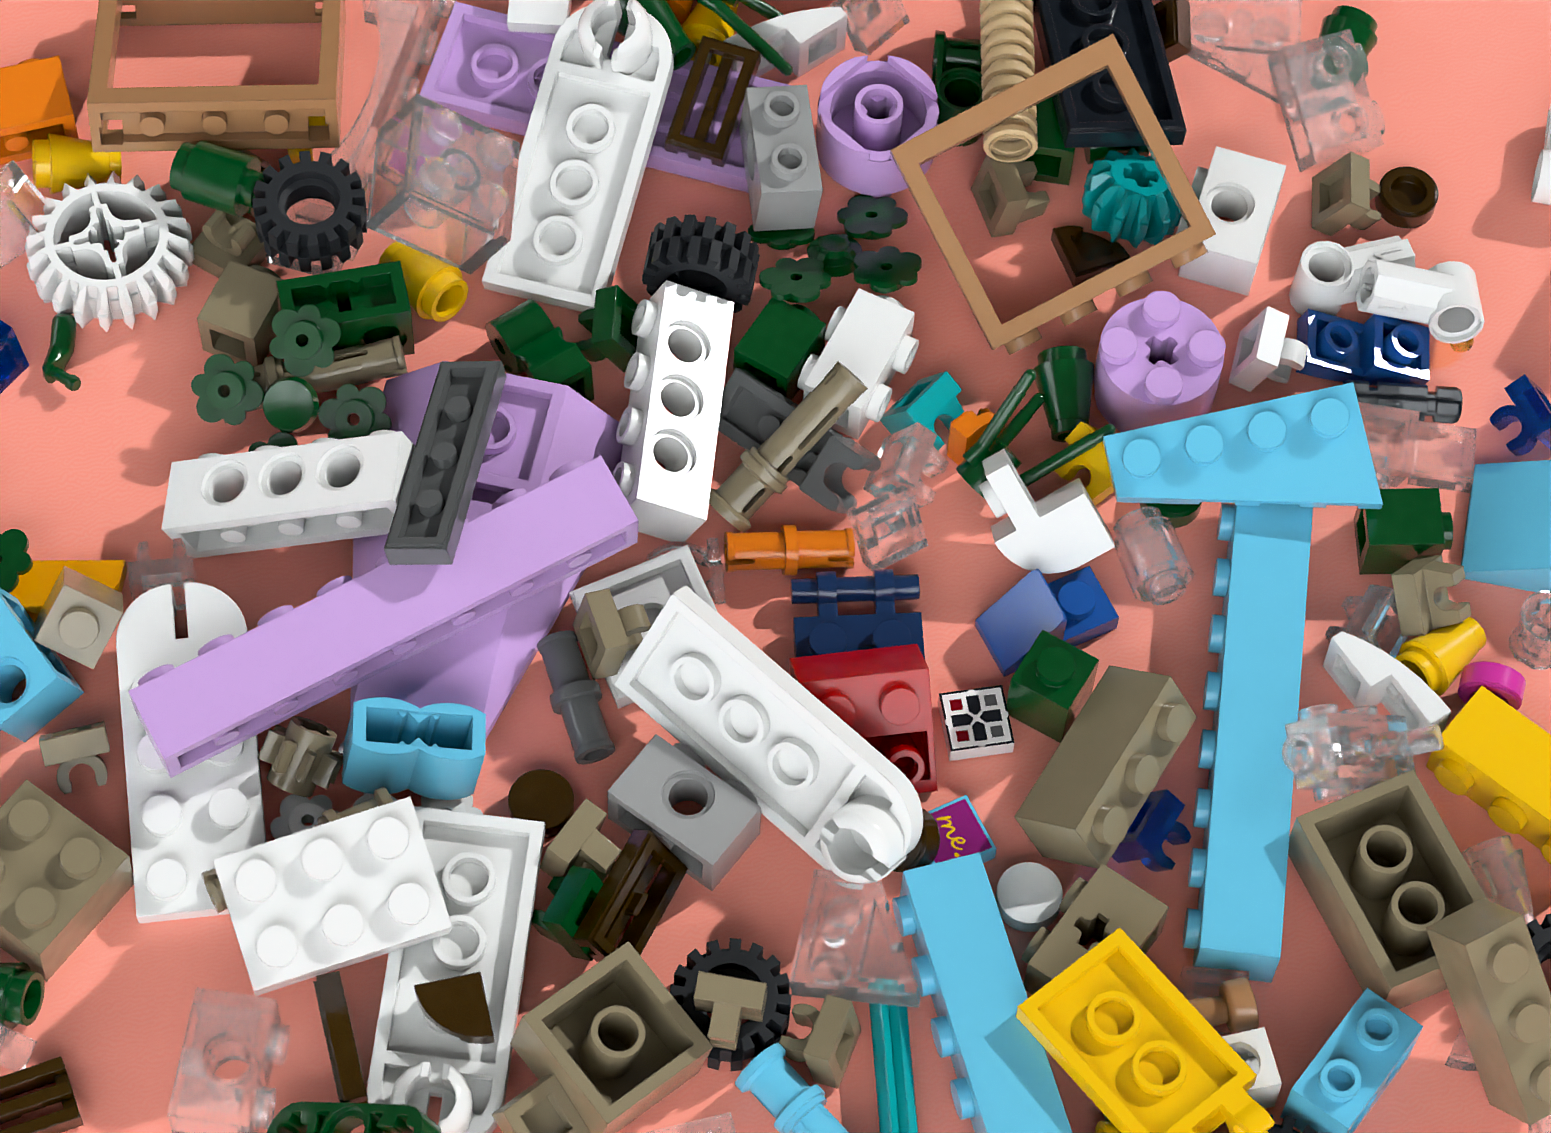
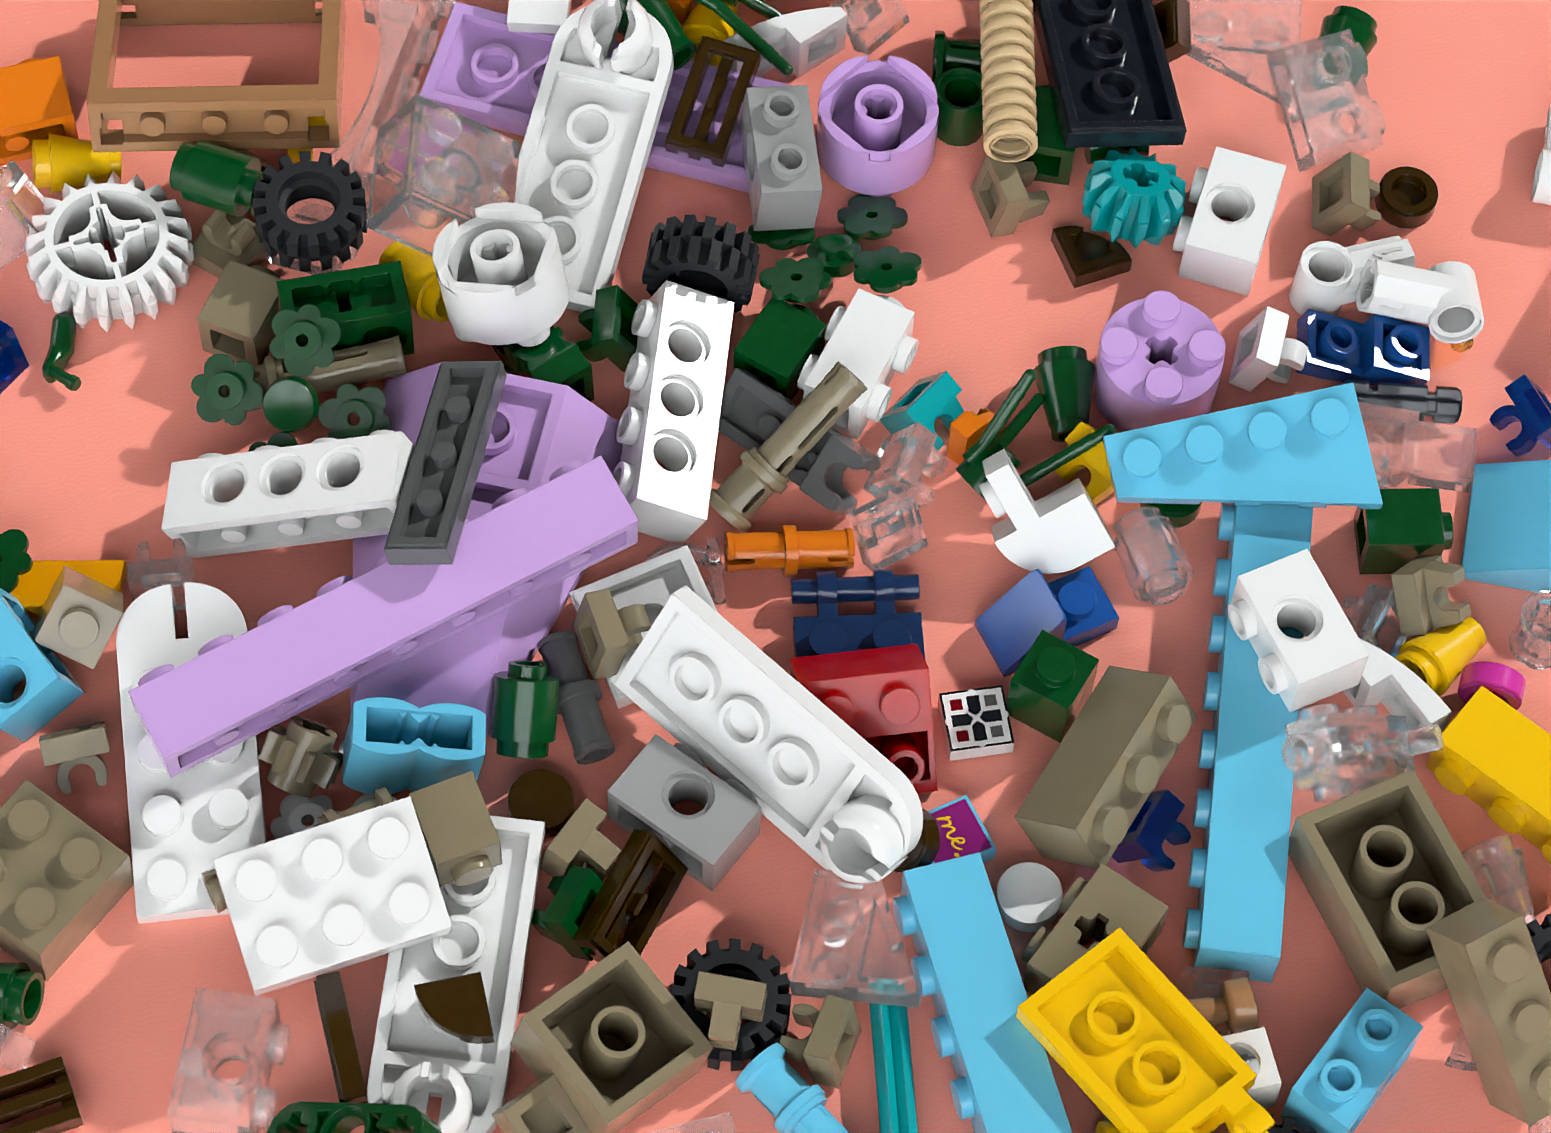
(457, 830): none -> dark tan brick
(501, 275): none -> white brick
(524, 709): none -> dark green brick
(1124, 276): medium nougat window -> none
(1297, 596): none -> white brick

